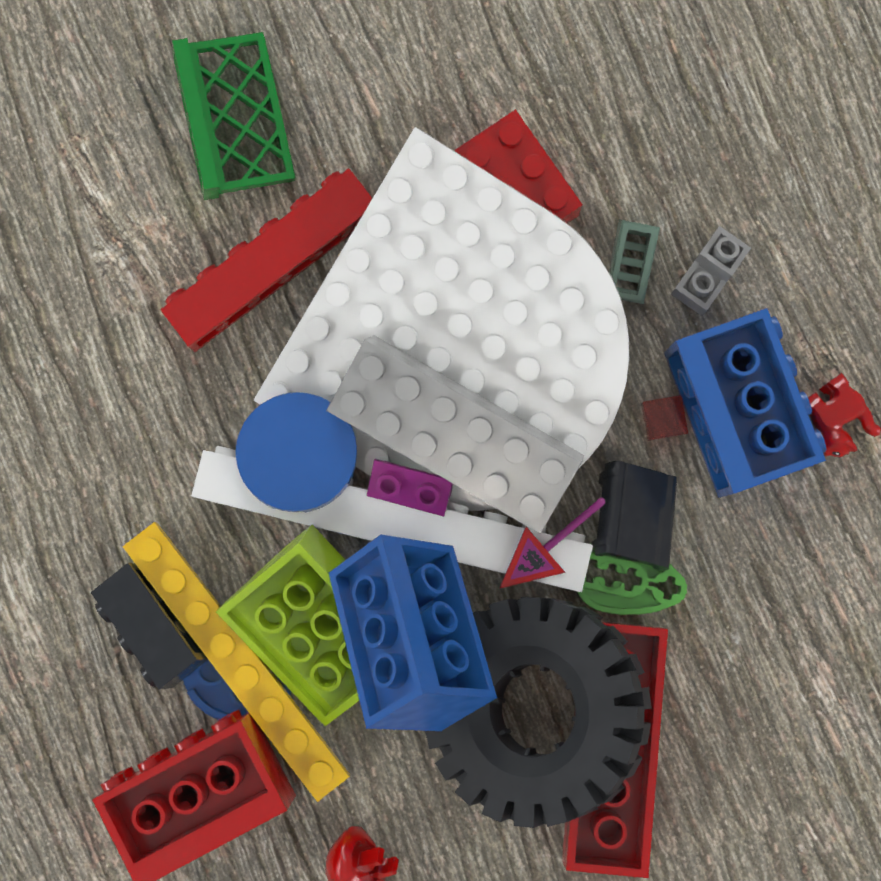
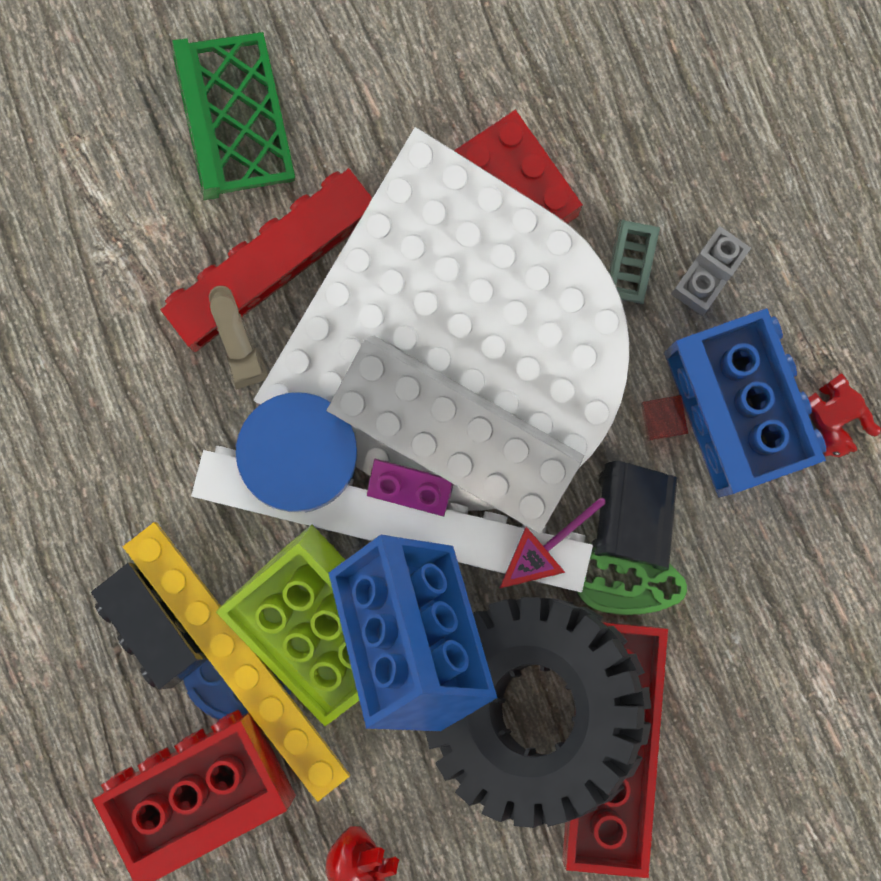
(244, 362): none -> dark tan piece

